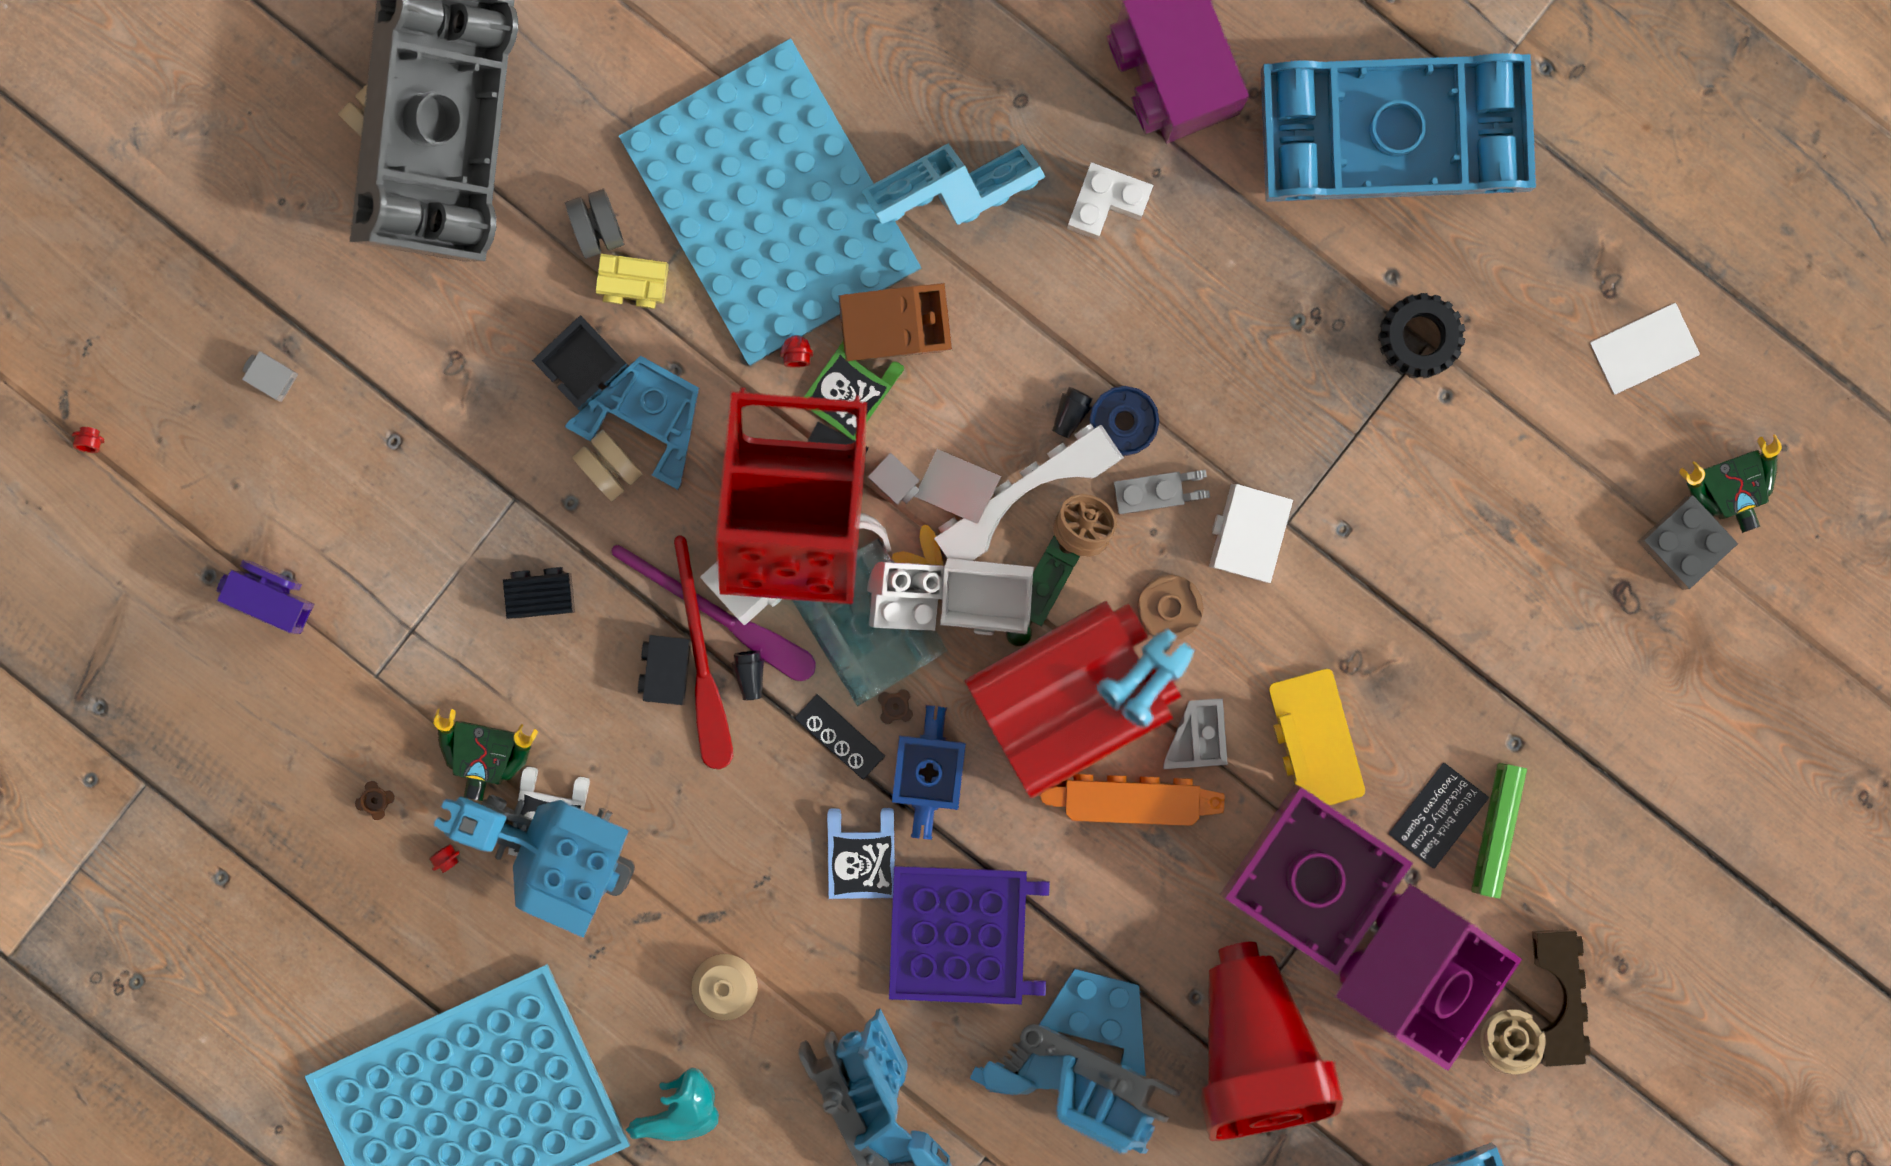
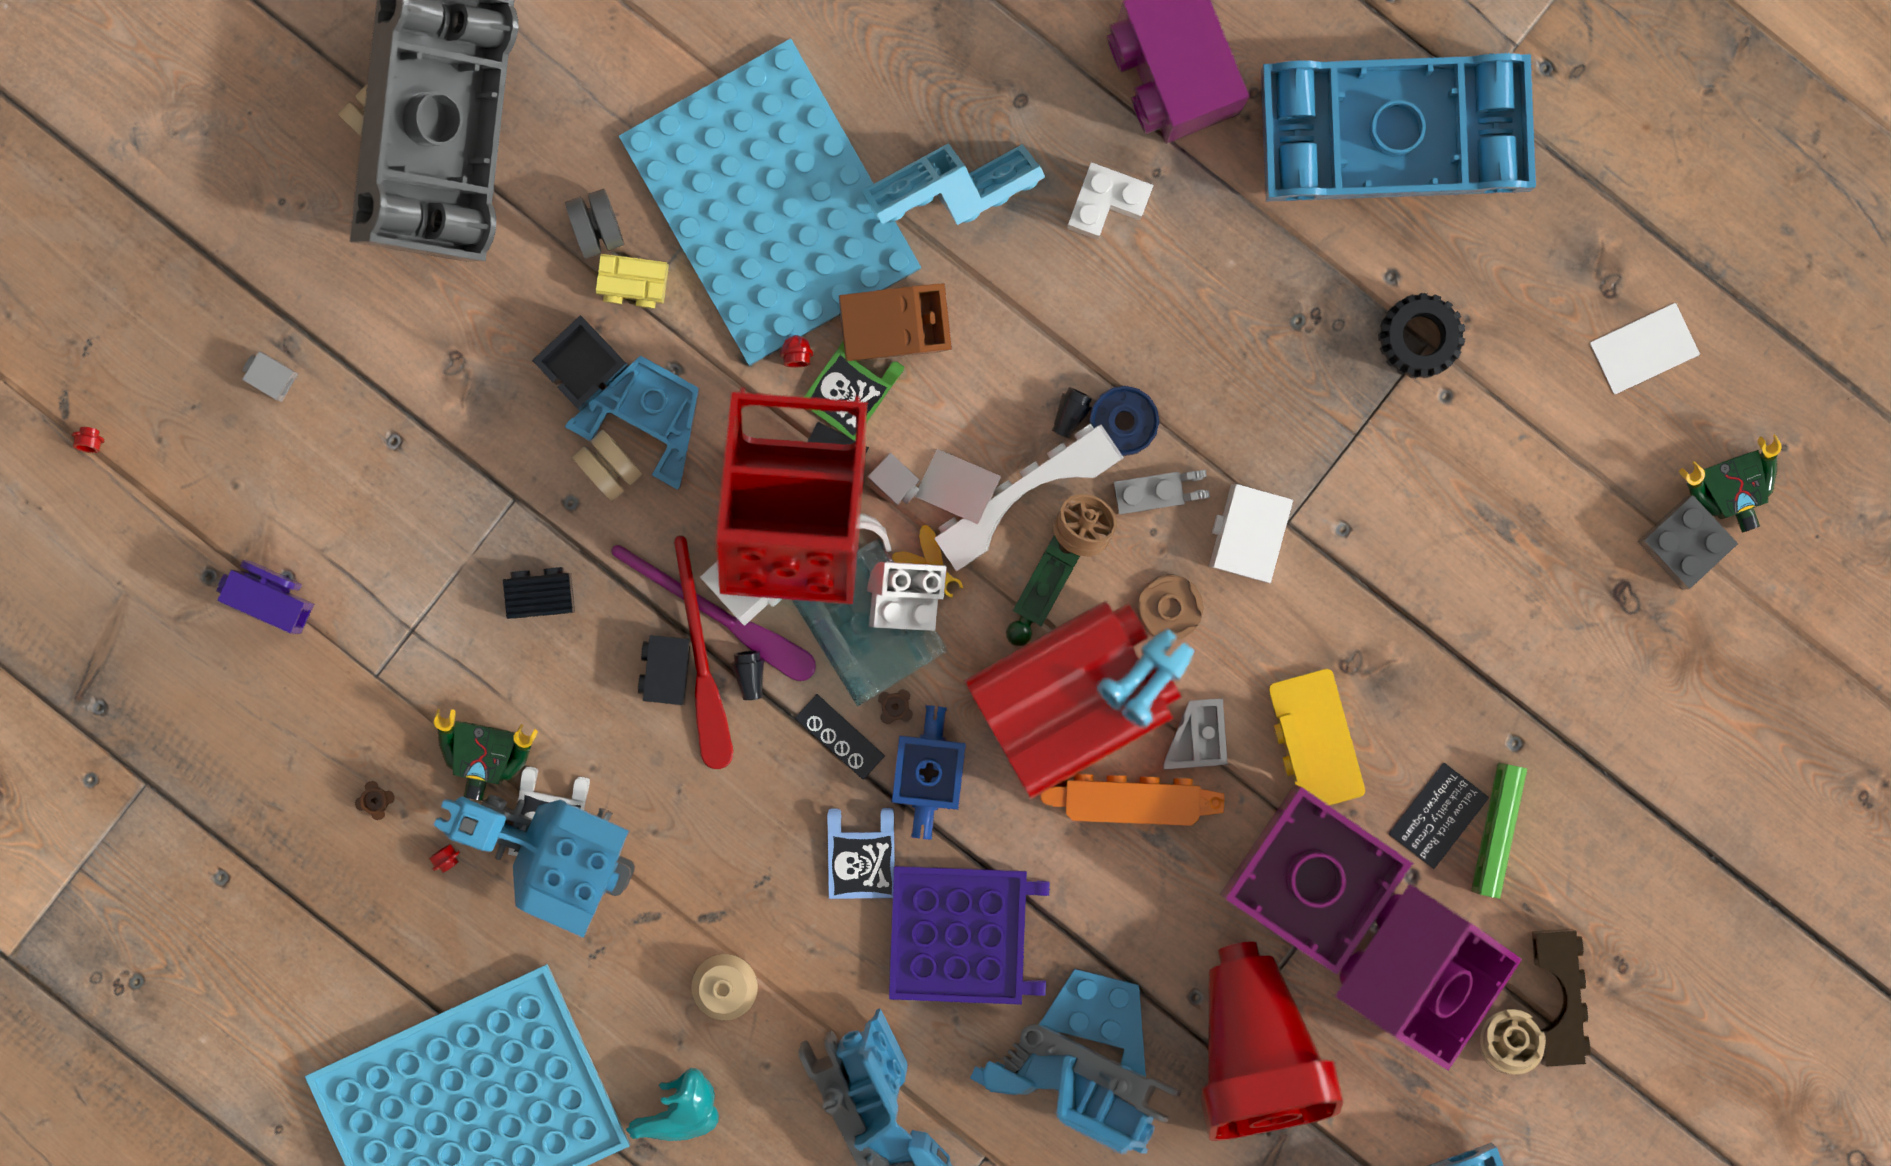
(987, 596): white container -> none

